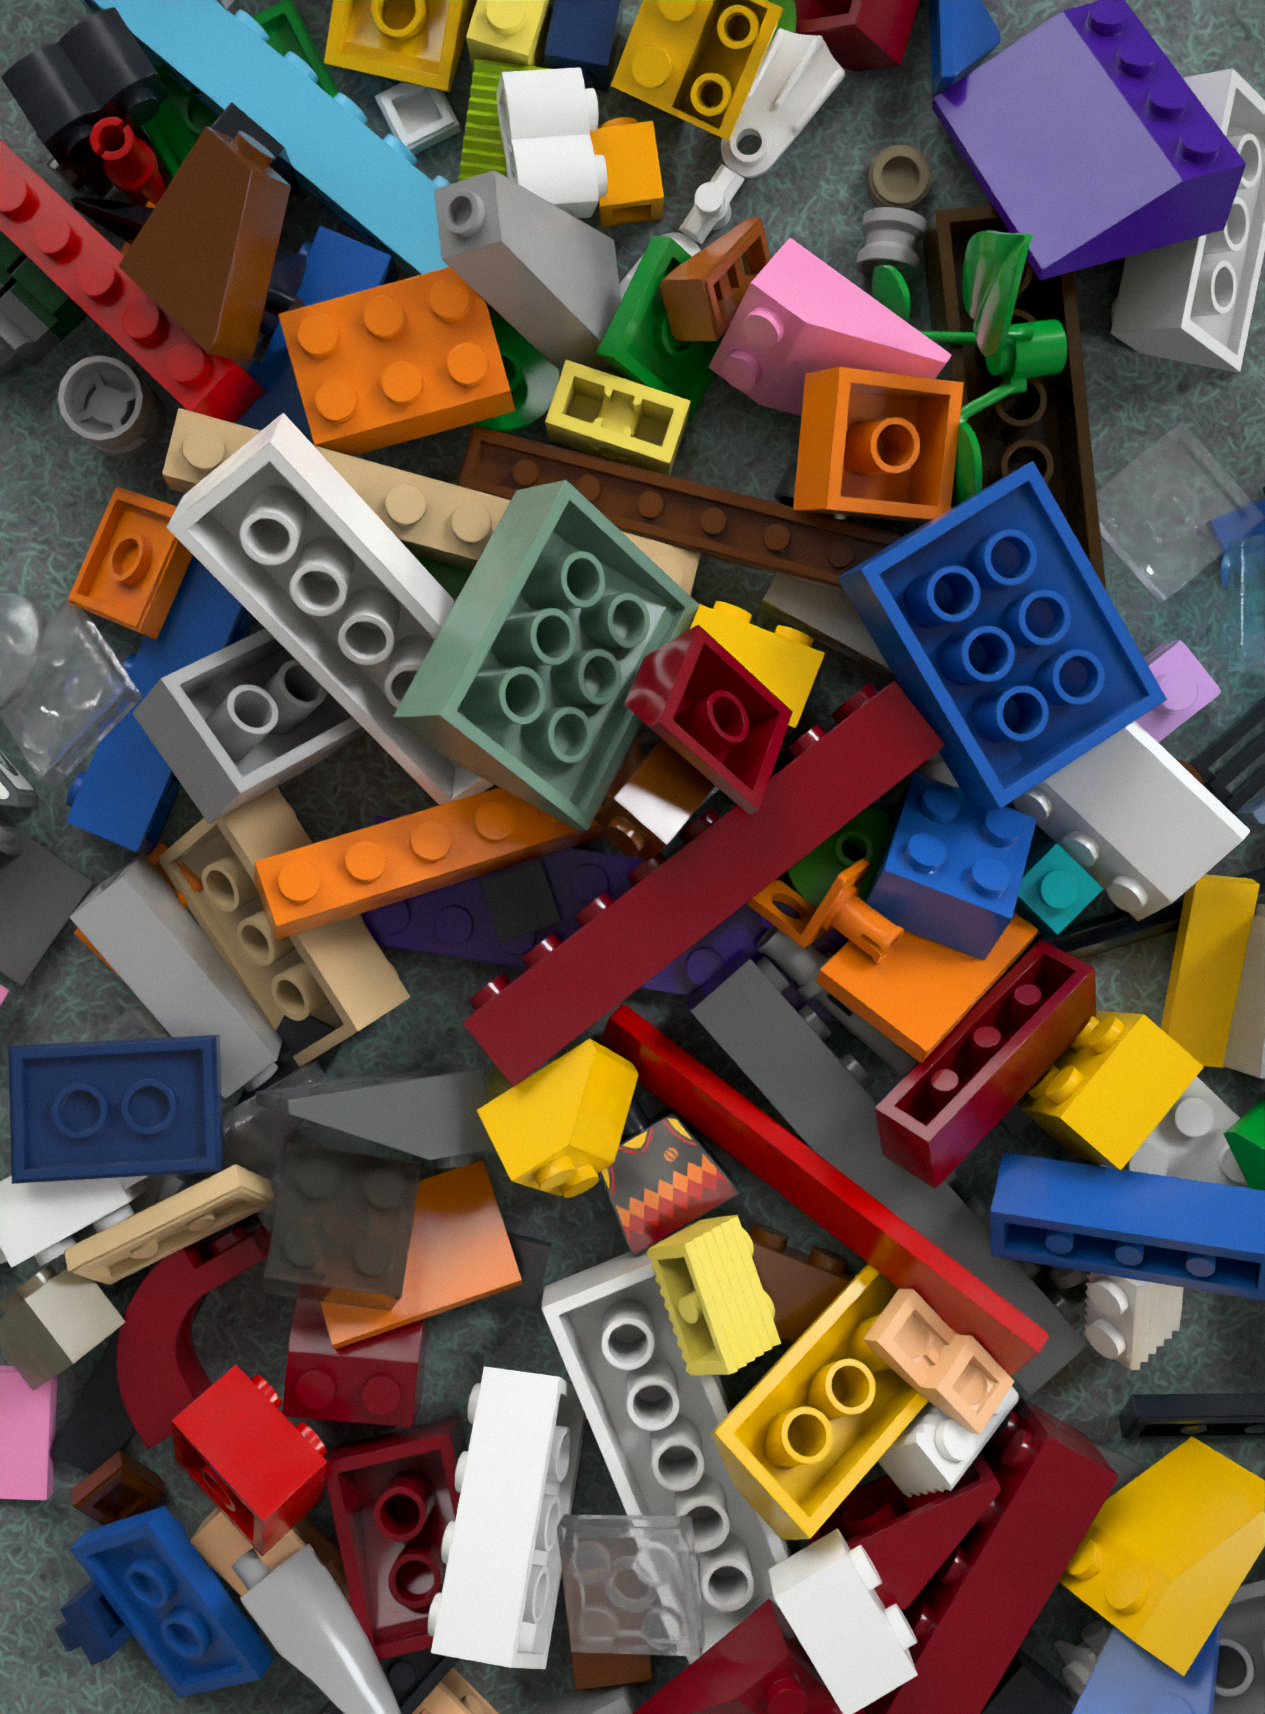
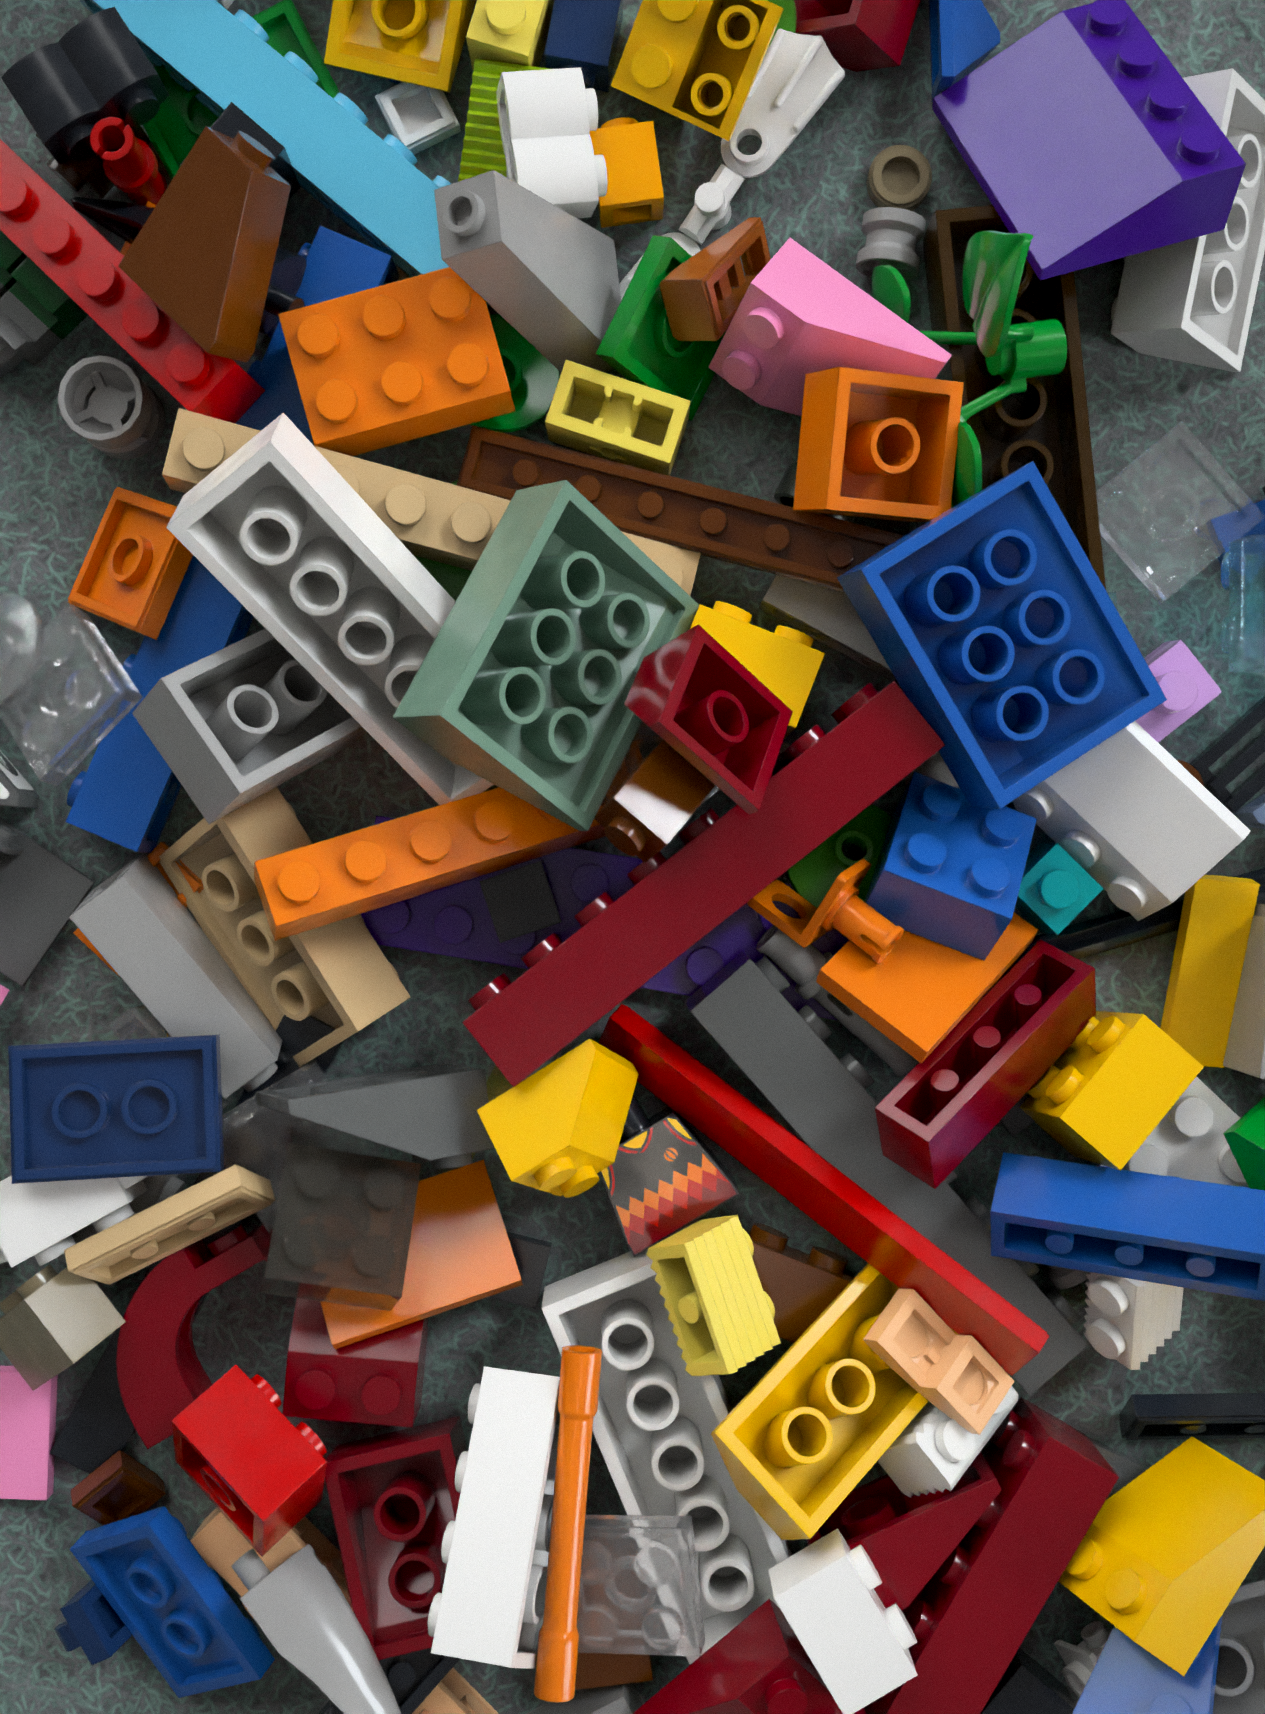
(559, 1633): none -> orange piece

